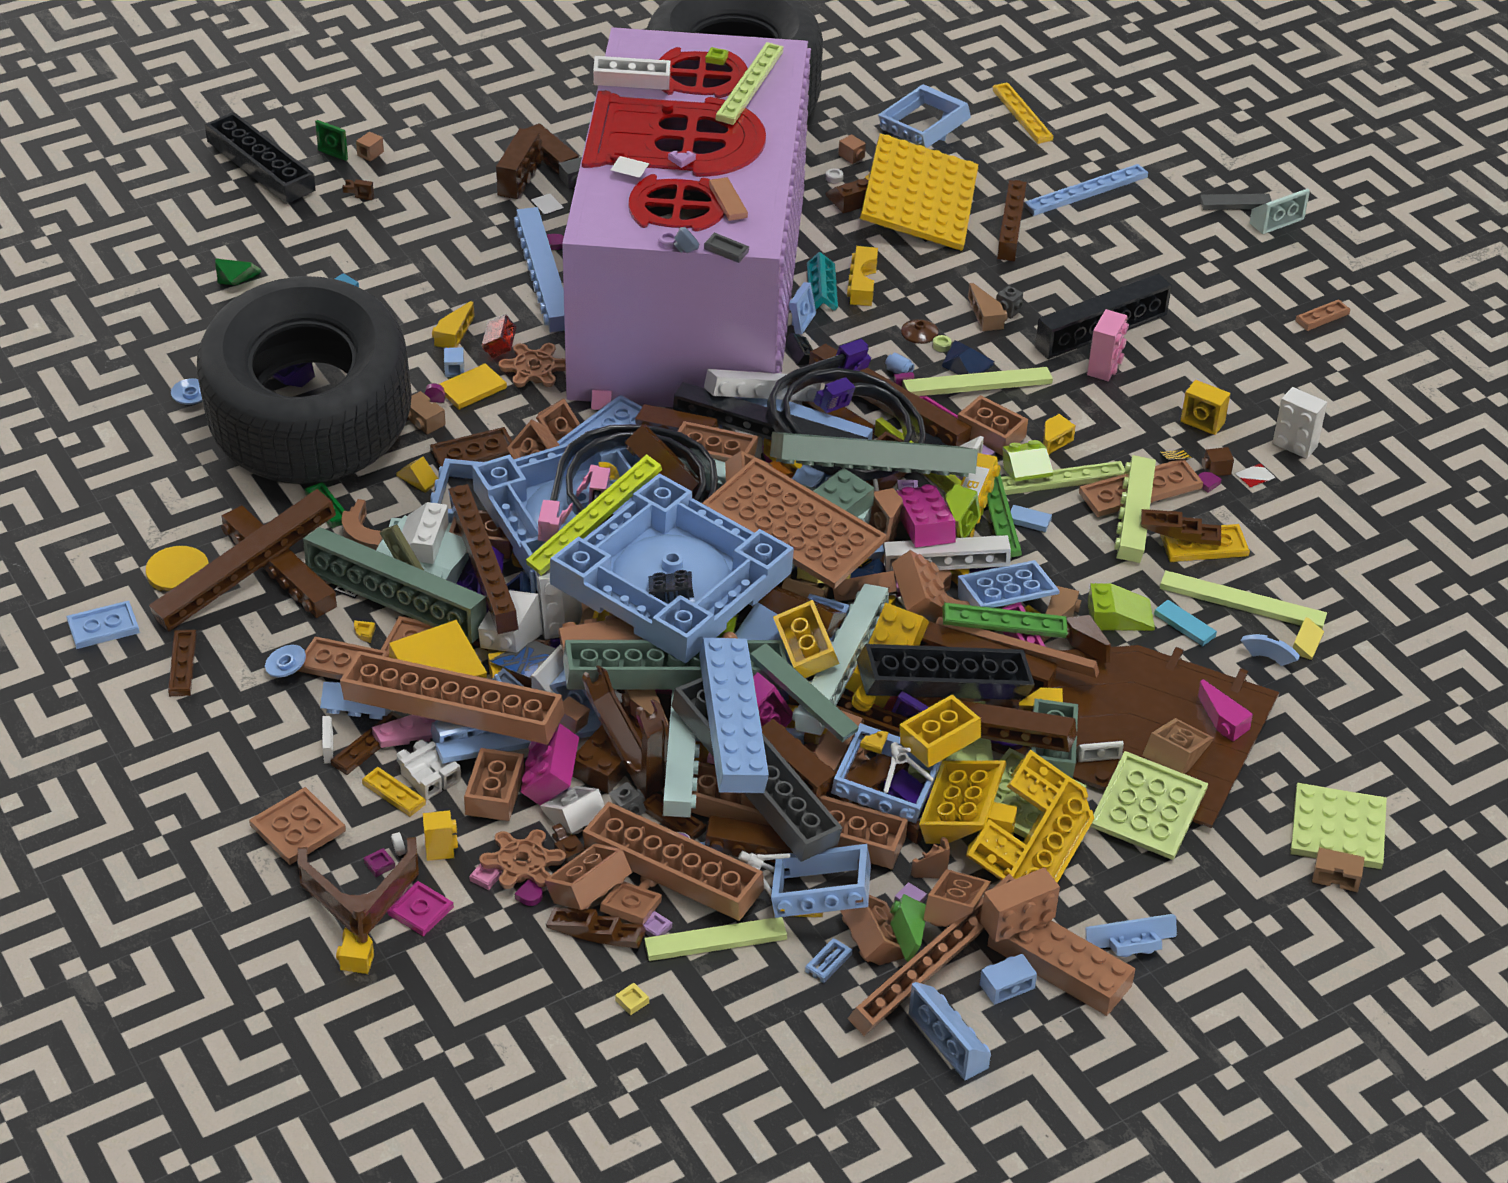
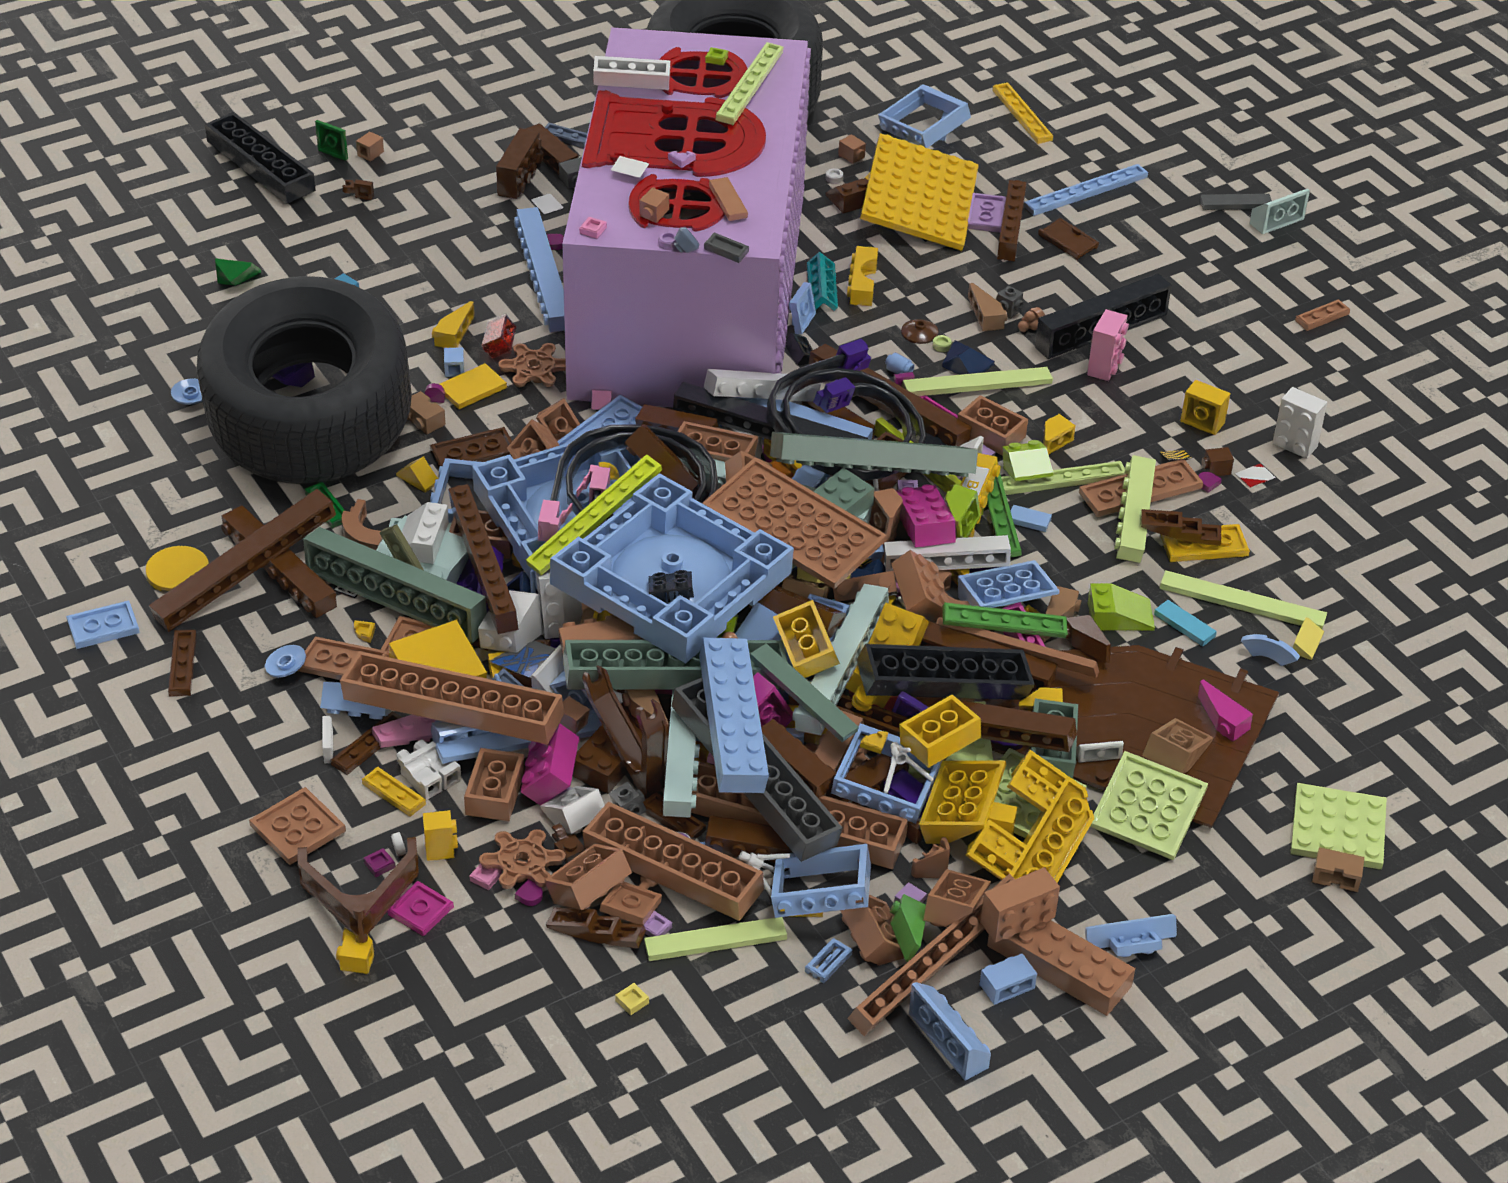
(568, 135): none -> sand blue tile
(593, 227): none -> bright pink tile
(654, 205): none -> nougat brick
(986, 212): none -> lavender tile
(1030, 319): none -> nougat piece
(1068, 238): none -> reddish brown door

